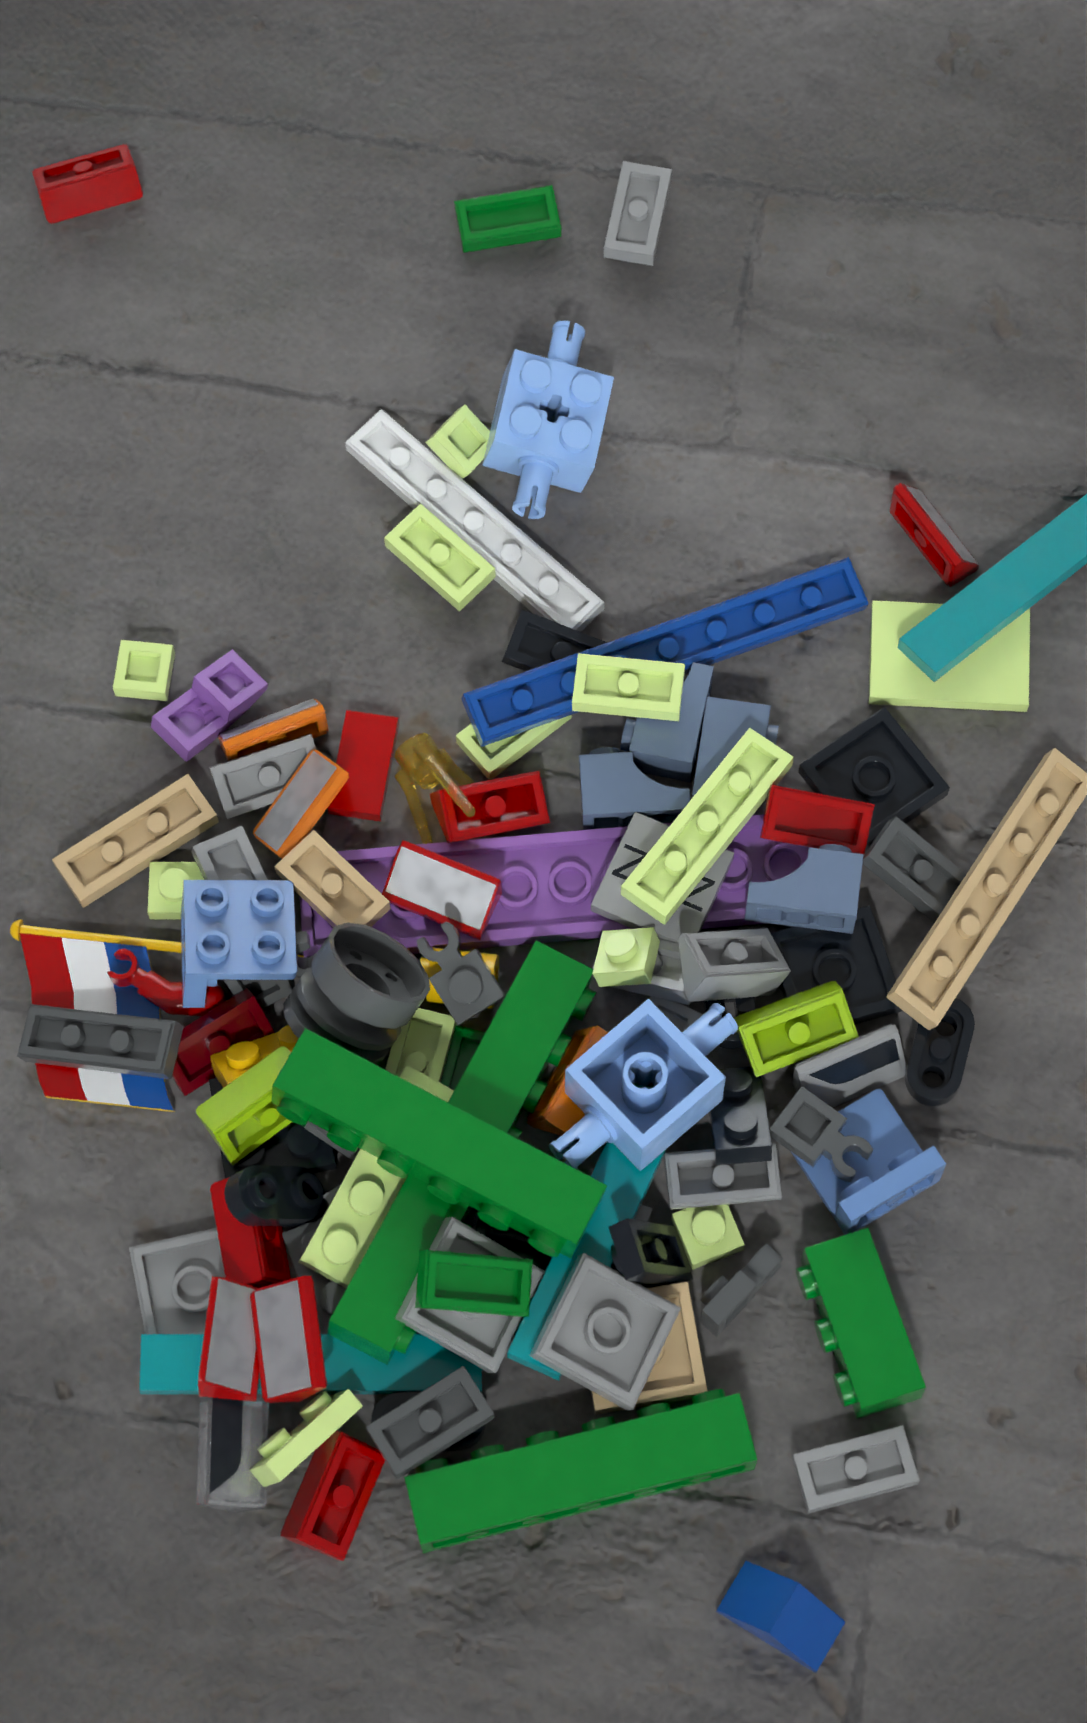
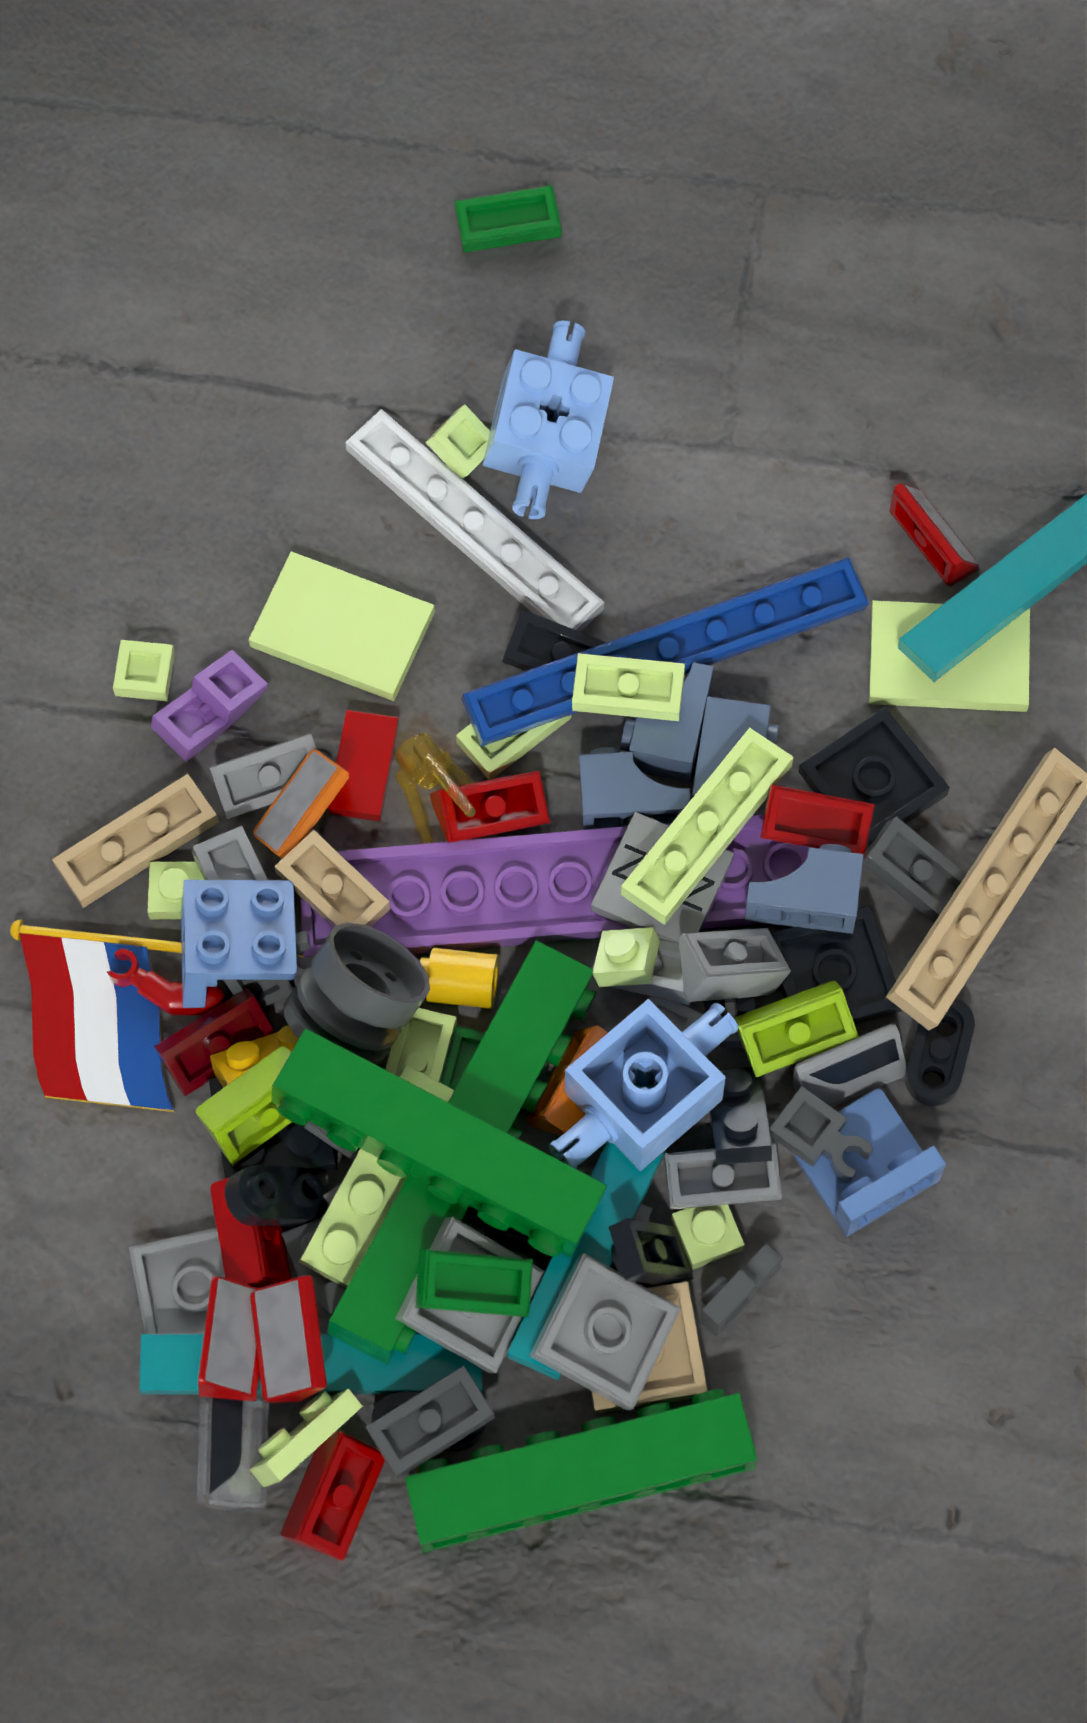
(87, 183): red slope -> none
(100, 1041): dark grey tile -> none
(274, 729): orange slope -> none
(342, 626): none -> yellowish green tile
(440, 557): yellowish green plate -> none
(442, 889): flat silver slope -> none
(464, 981): dark grey plate -> none
(637, 213): light grey plate -> none
(781, 1614): blue slope -> none
(855, 1469): light grey plate -> none
(860, 1324): green brick -> none

